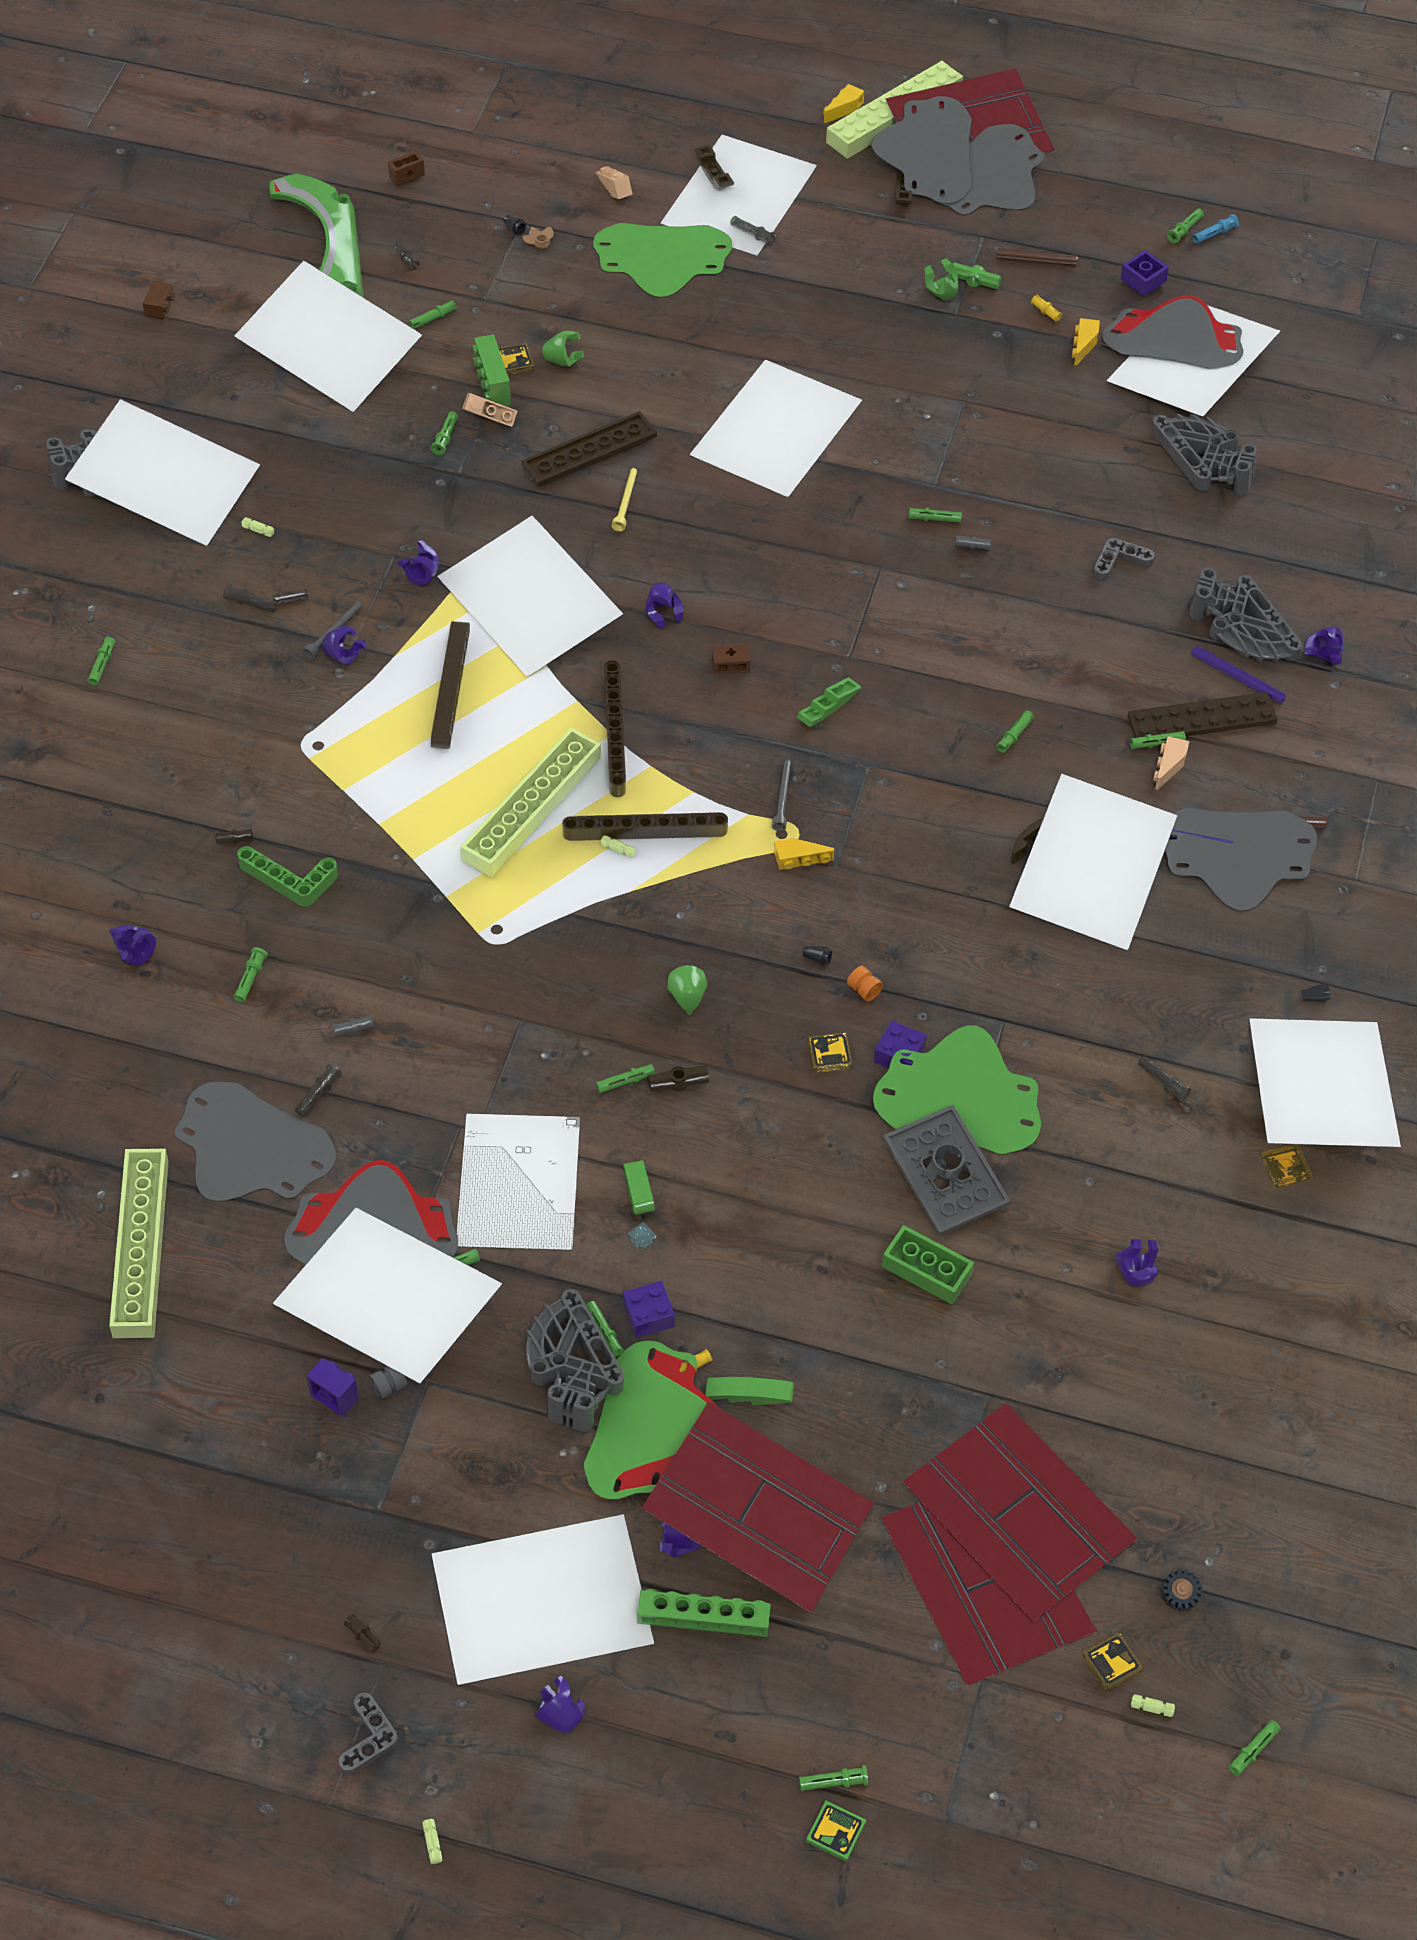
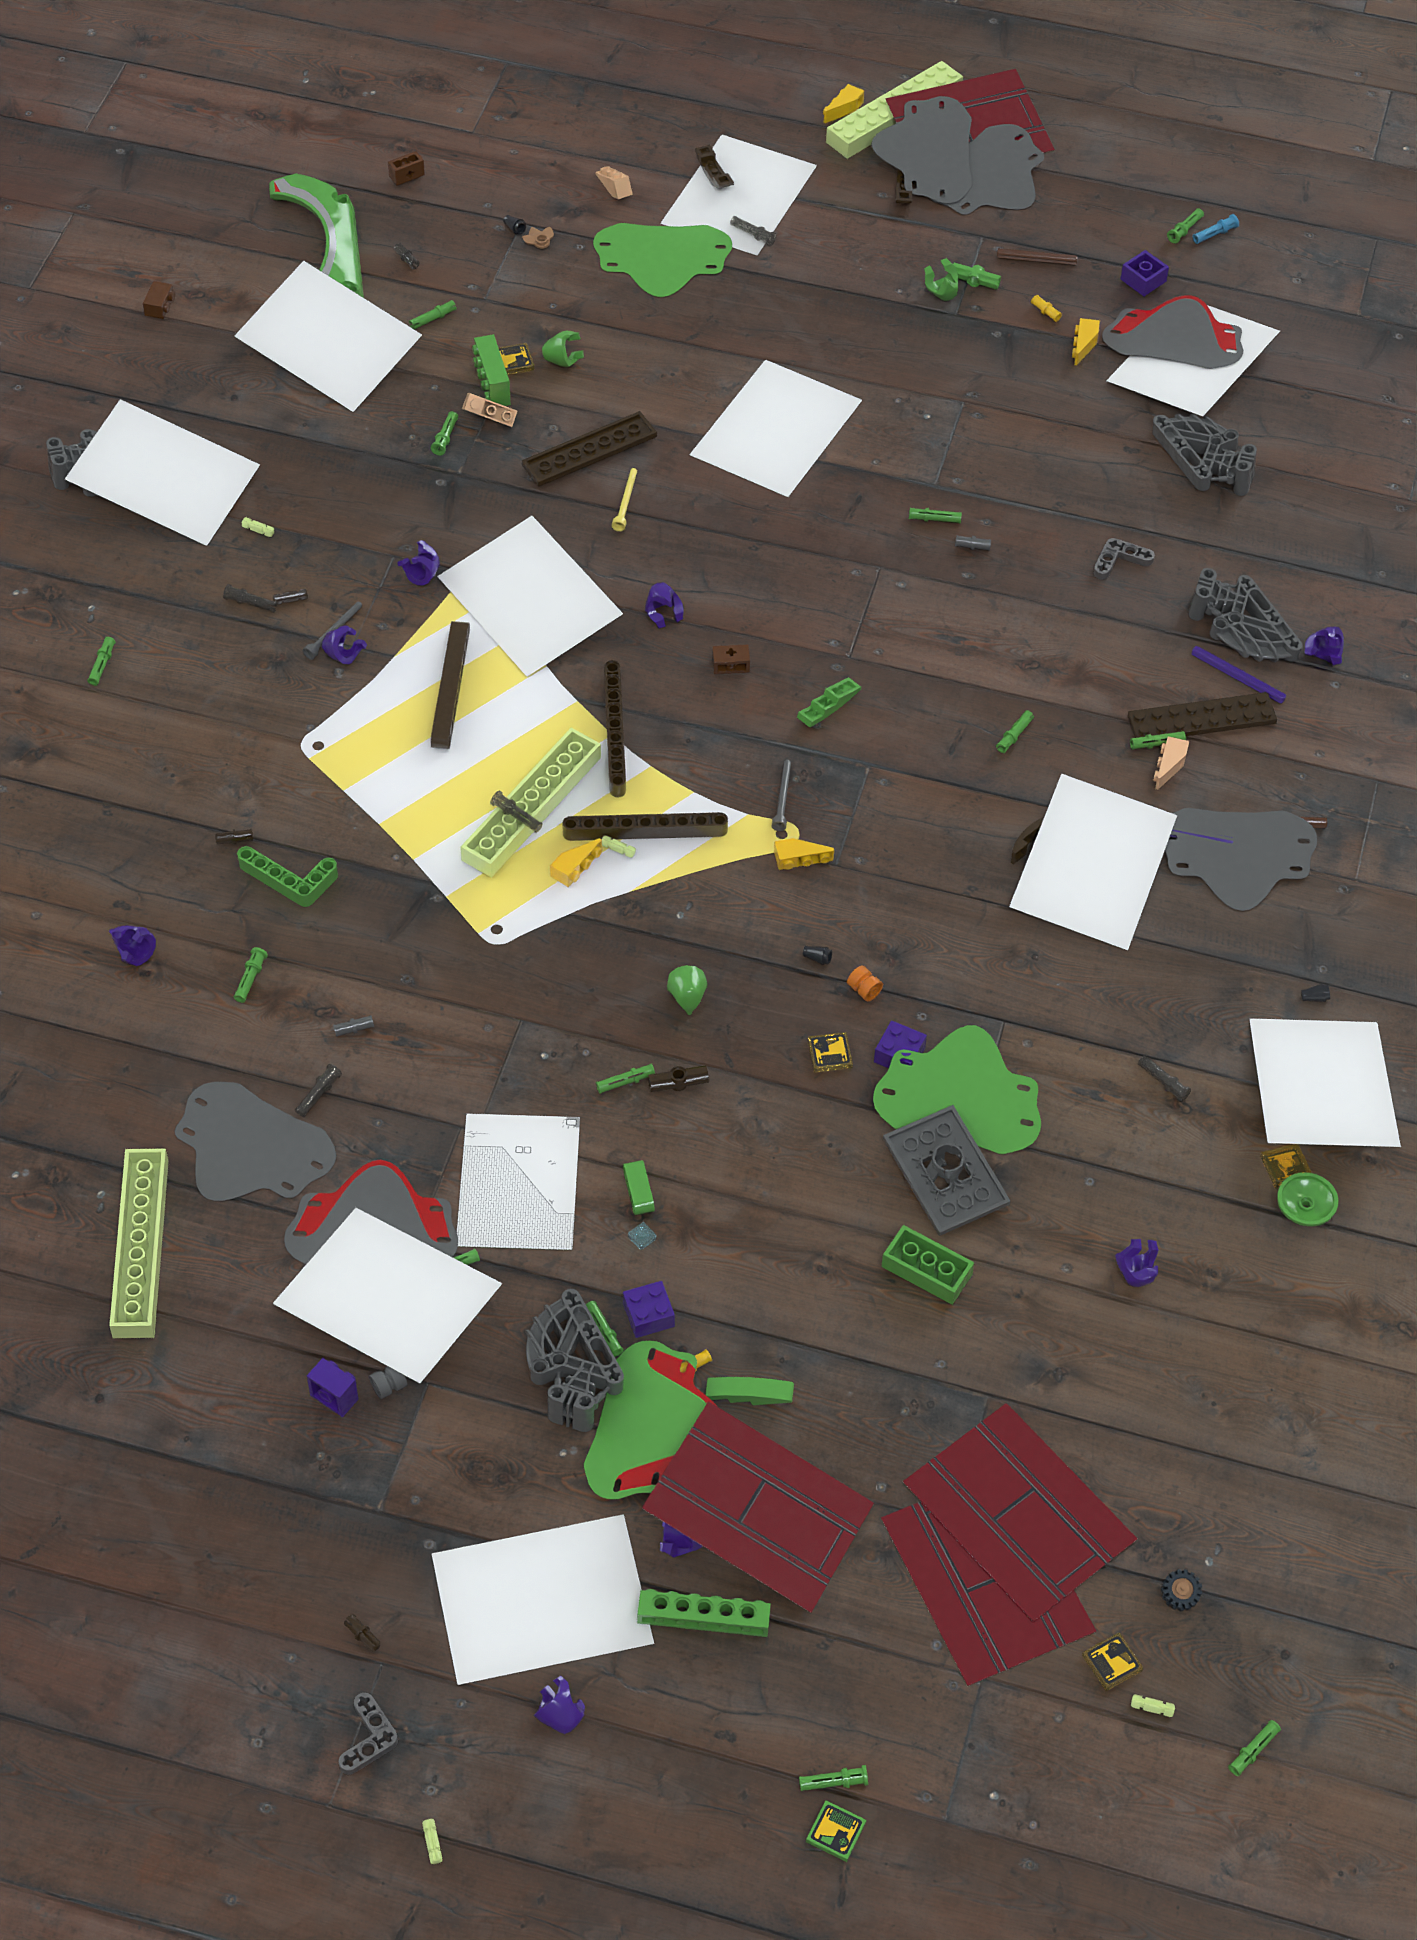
(508, 807): none -> clear smoke pin
(573, 862): none -> yellow slope
(1310, 1191): none -> bright green dish

